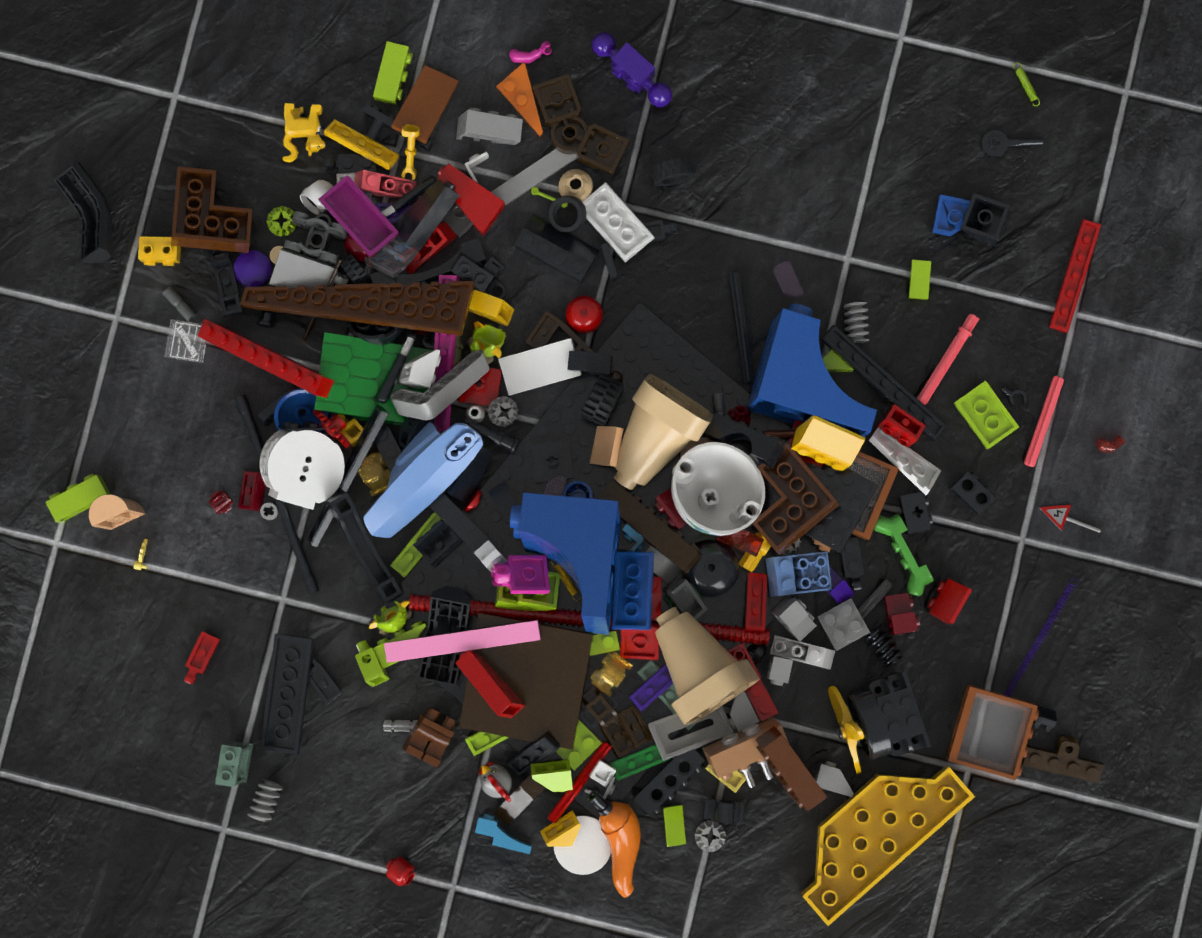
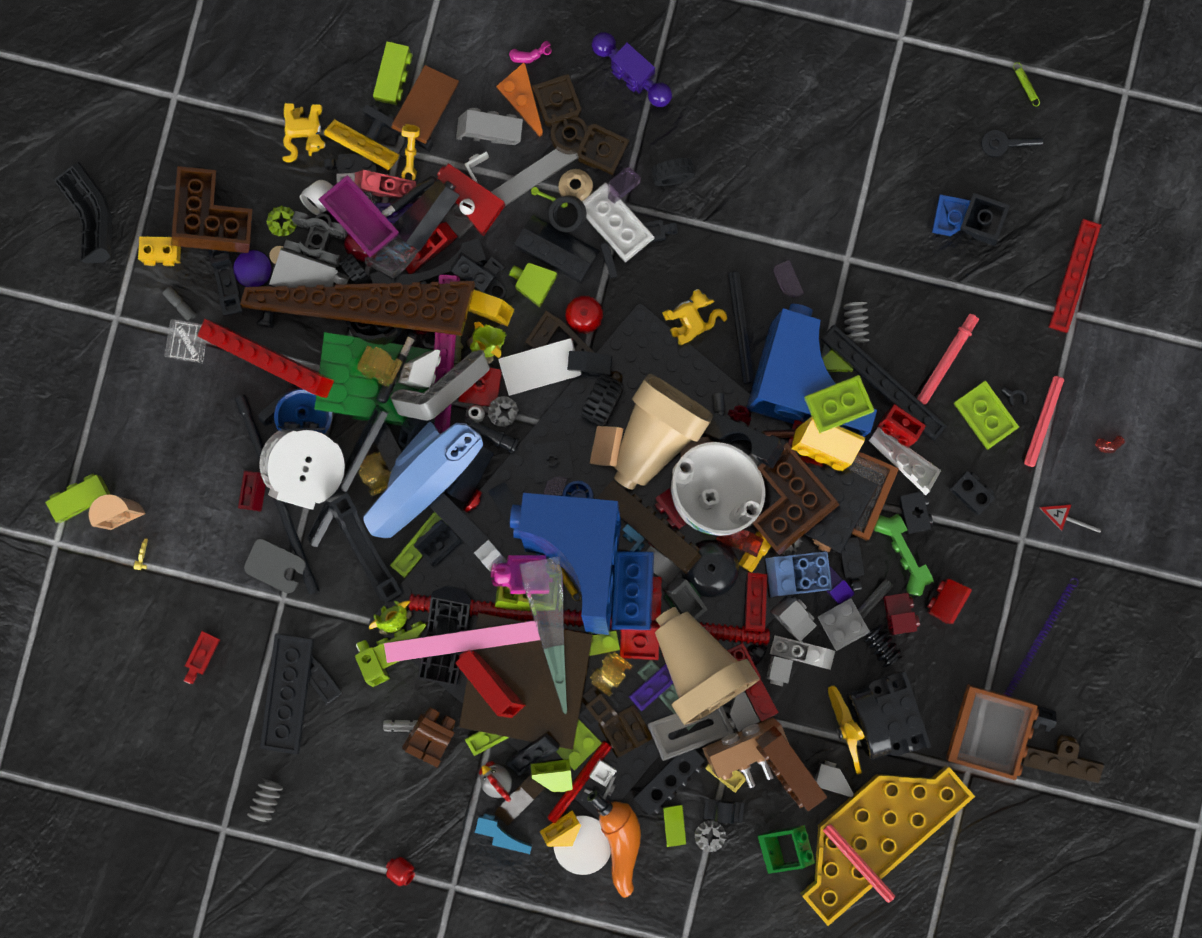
(220, 502): dark red gear -> none
(234, 763): sand green door -> none
(268, 505): light grey bush -> none
(270, 563): none -> dark grey piece
(328, 285): dark brown piece -> none
(333, 426): red gear -> none
(352, 431): yellow brick -> none
(379, 365): none -> clear yellow brick
(465, 210): none -> white hinge
(533, 282): none -> lime torso
(544, 593): none -> clear plate
(622, 184): none -> clear purple piece
(637, 762): green tile -> none
(691, 320): none -> yellow animal
(775, 861): none -> green window
(839, 404): none -> lime tile
(859, 863): none -> coral axle
(919, 279): lime tile -> none

